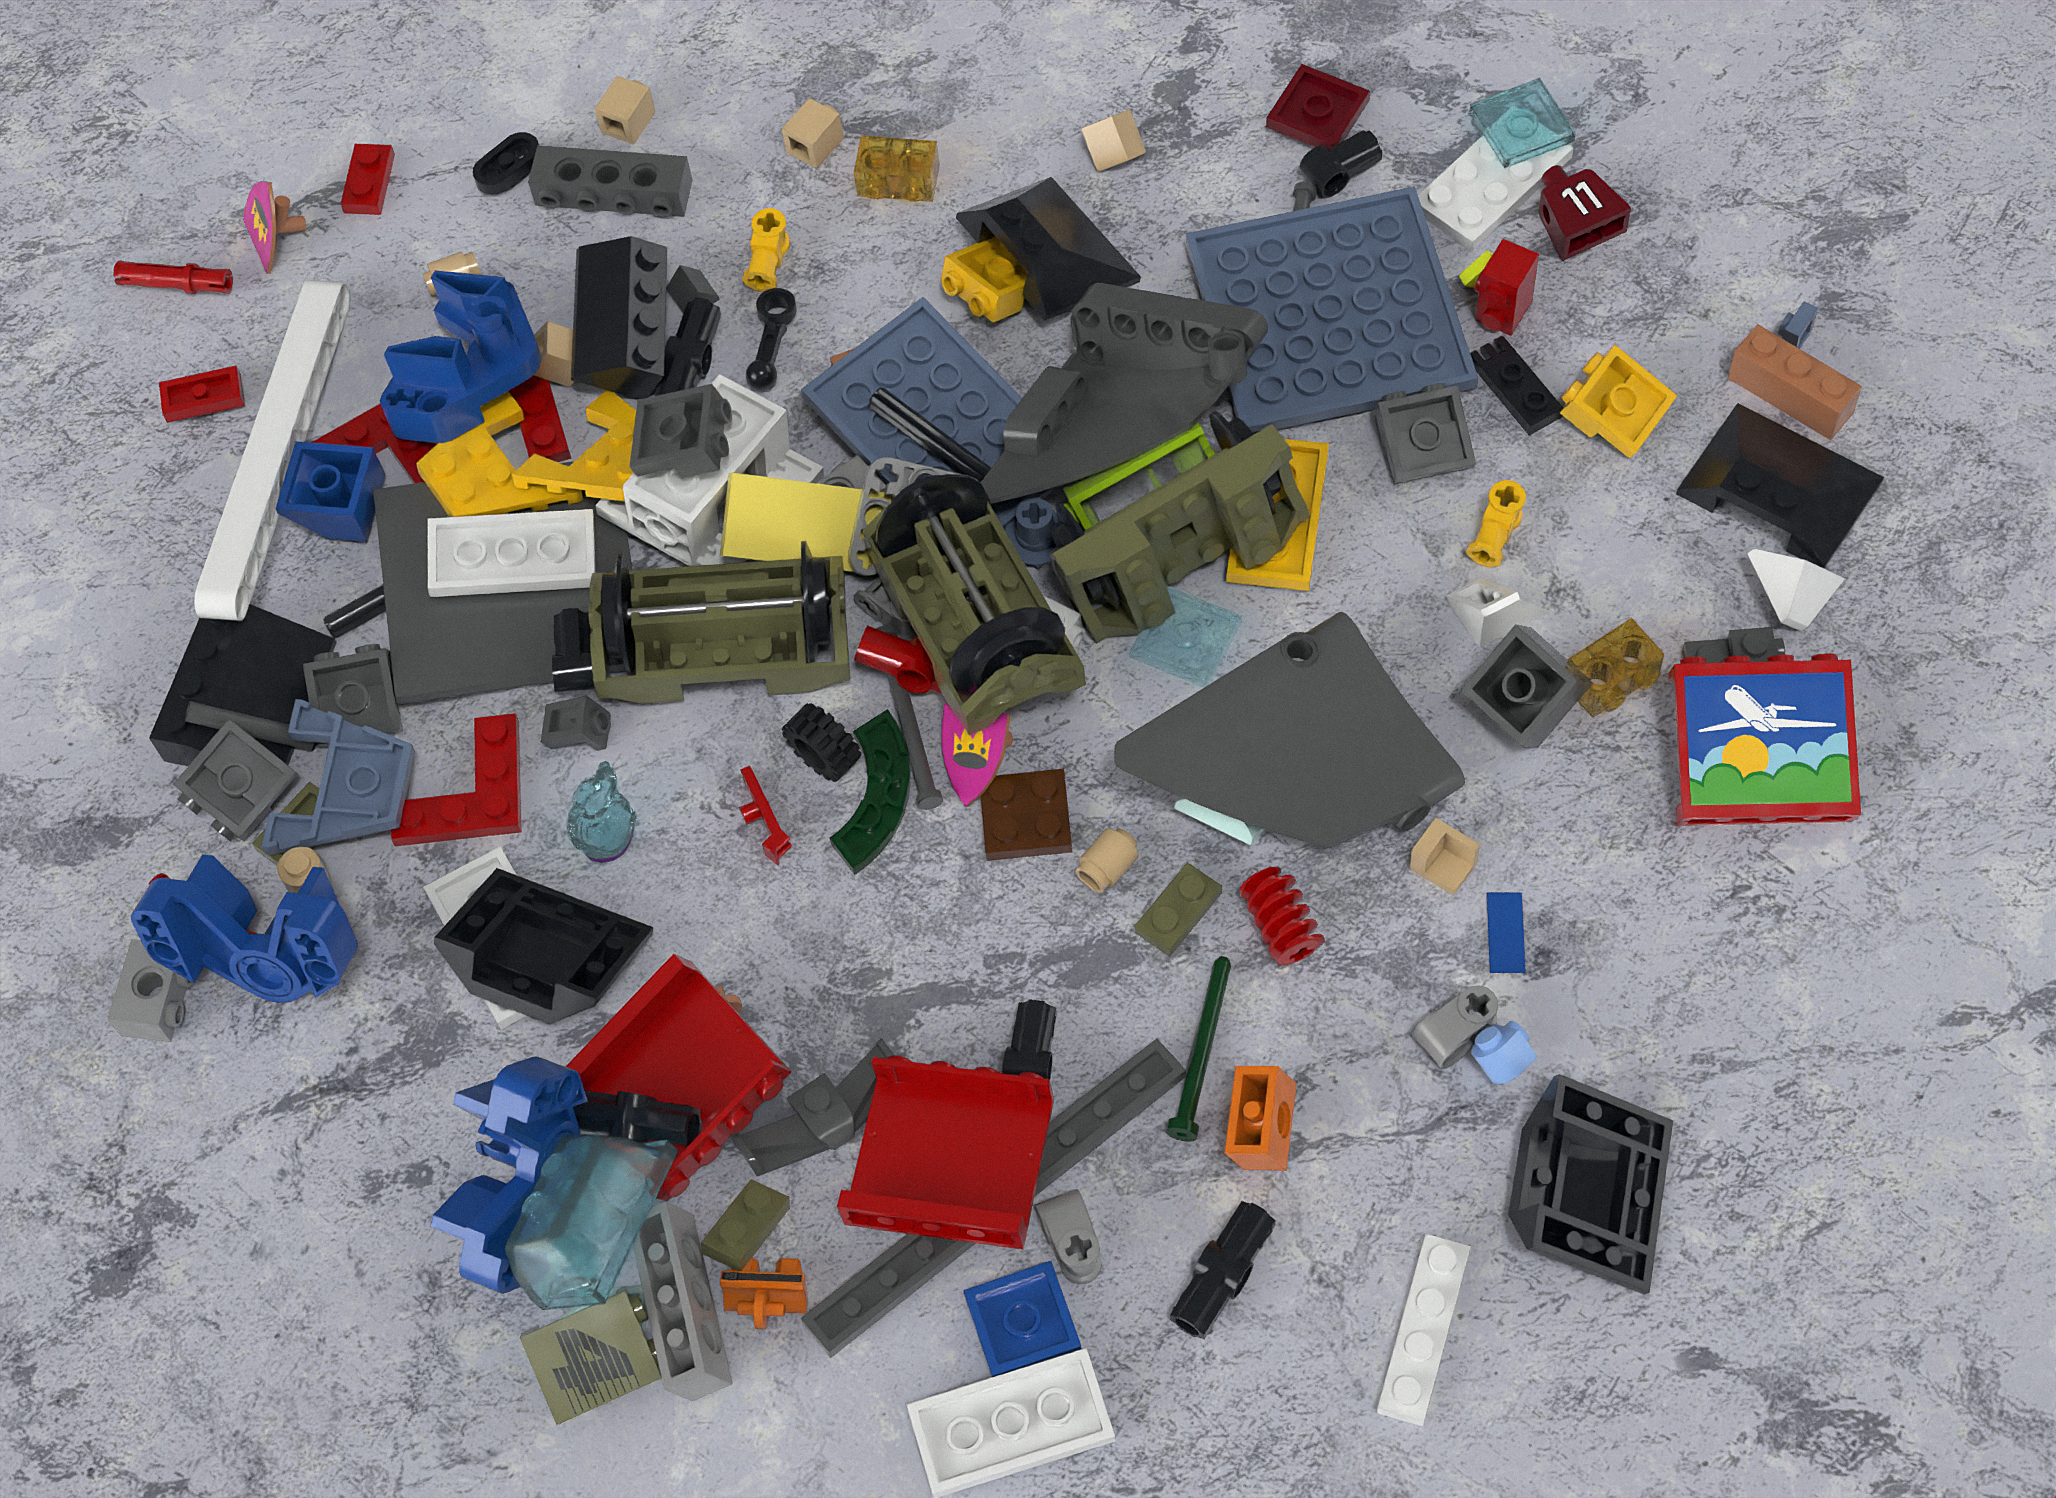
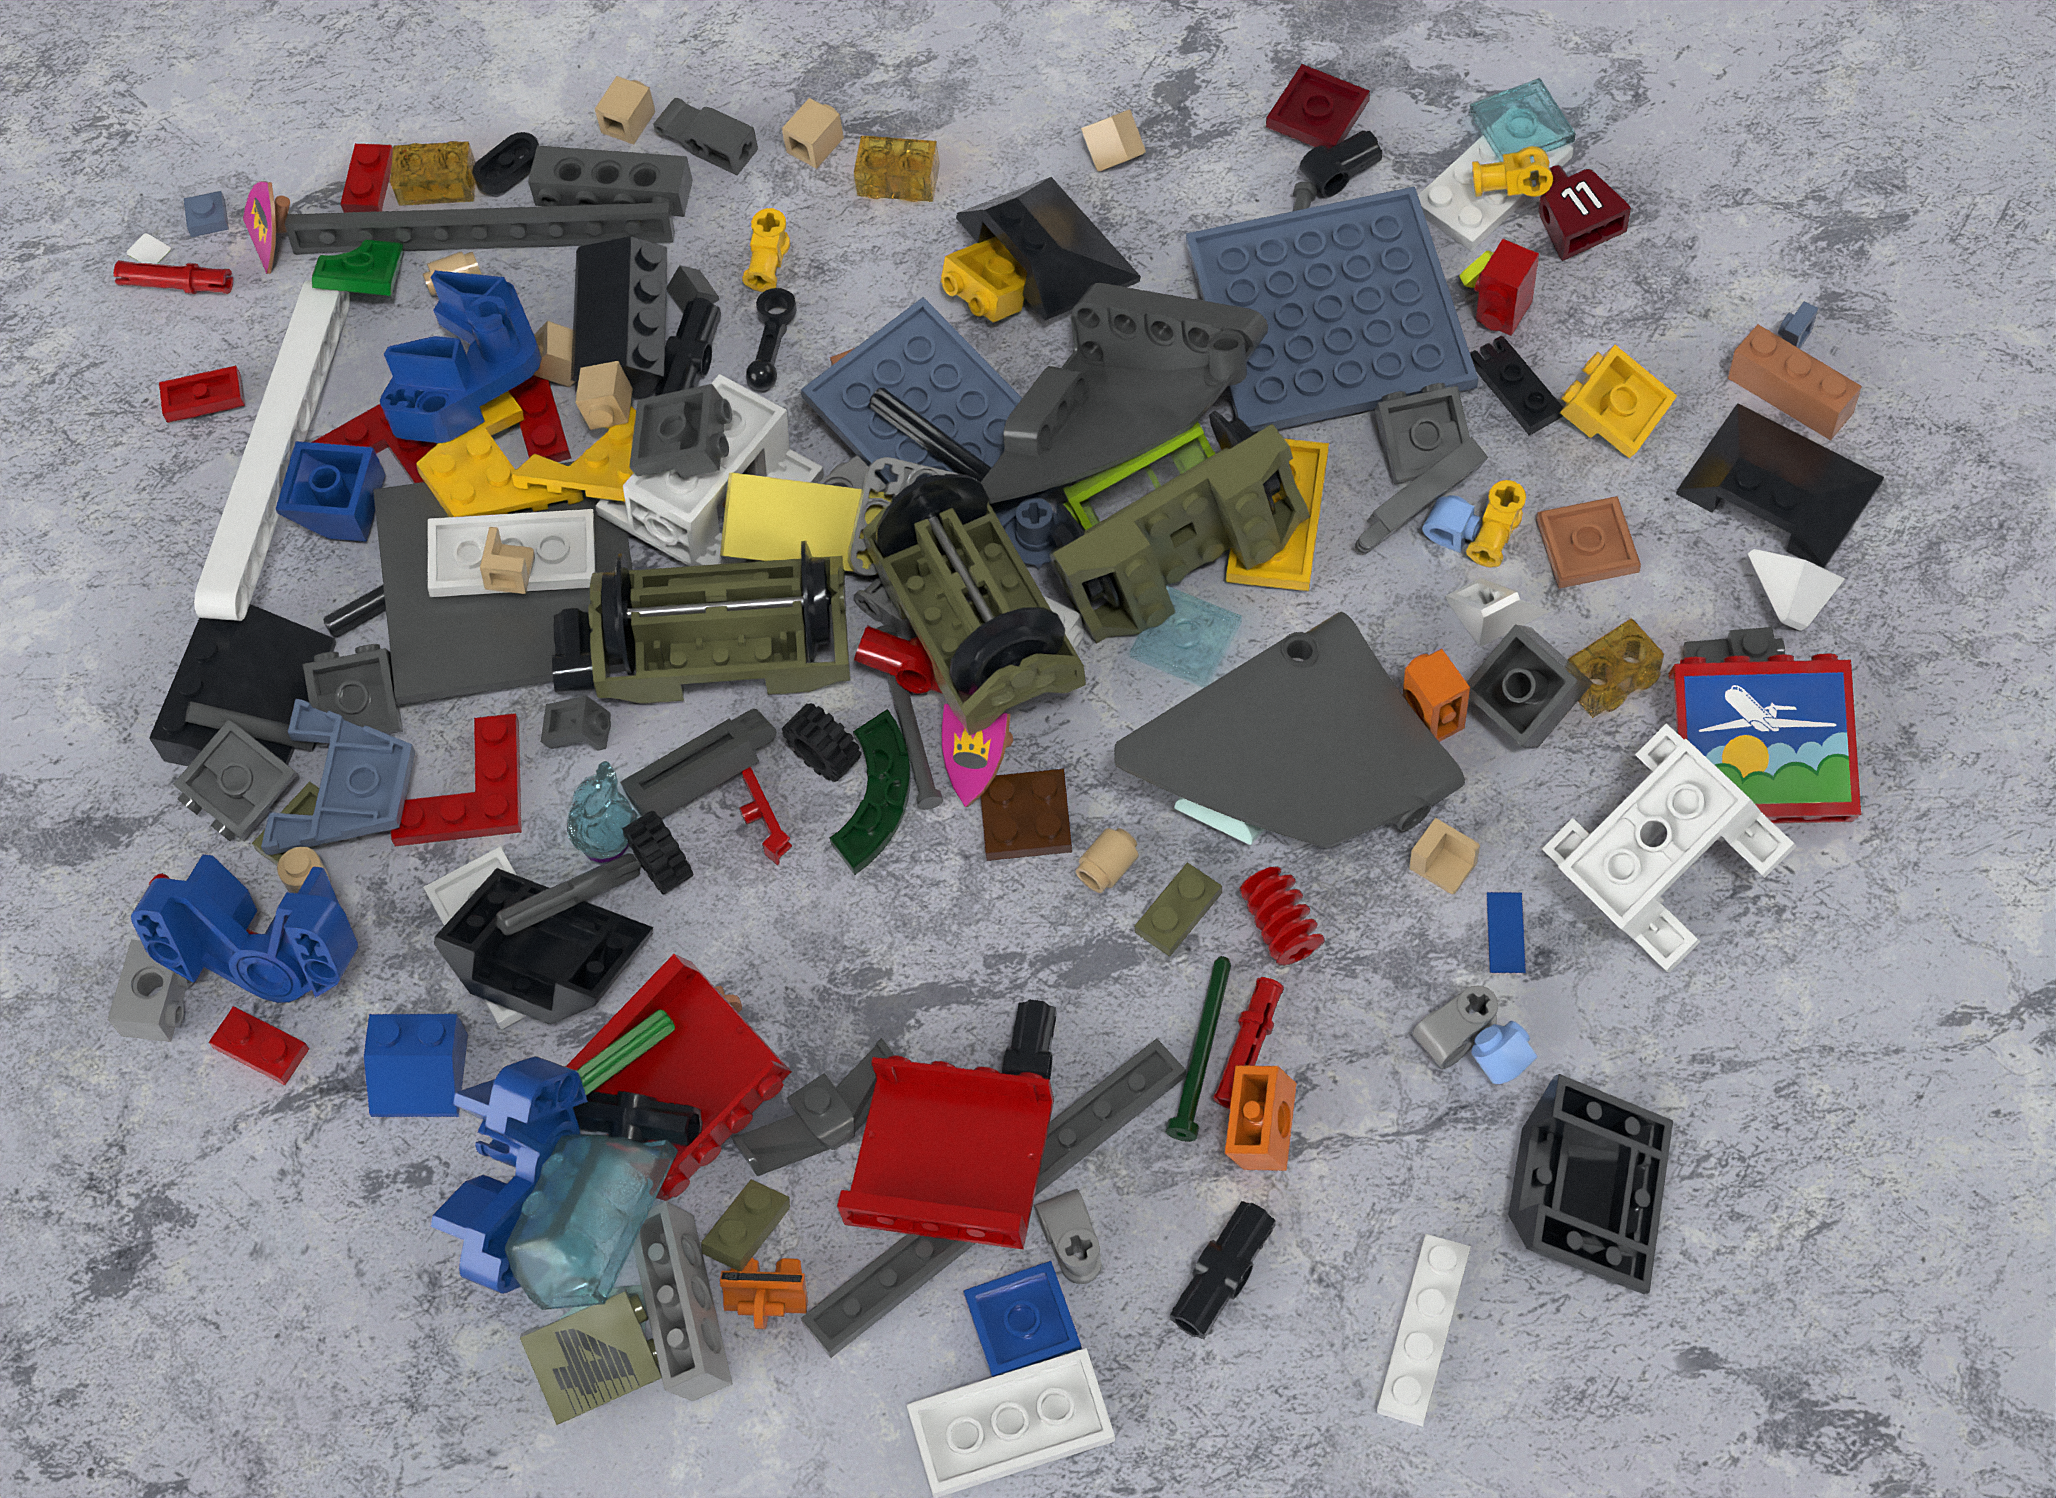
(148, 250): none -> white sticker
(206, 214): none -> sand blue plate
(259, 1045): none -> red plate
(363, 270): none -> green tile
(414, 1064): none -> blue slope
(433, 173): none -> clear yellow brick
(481, 227): none -> dark grey plate
(505, 566): none -> tan panel
(567, 894): none -> dark grey axle
(604, 395): none -> tan brick
(625, 1050): none -> green axle
(657, 852): none -> black tyre
(699, 764): none -> dark grey hinge
(709, 134): none -> dark grey piece
(1254, 1026): none -> red pin
(1421, 494): none -> dark grey hinge
(1437, 693): none -> orange brick
(1452, 523): none -> light blue plate
(1514, 173): none -> yellow connector
(1588, 542): none -> nougat tile
(1696, 808): none -> white piece

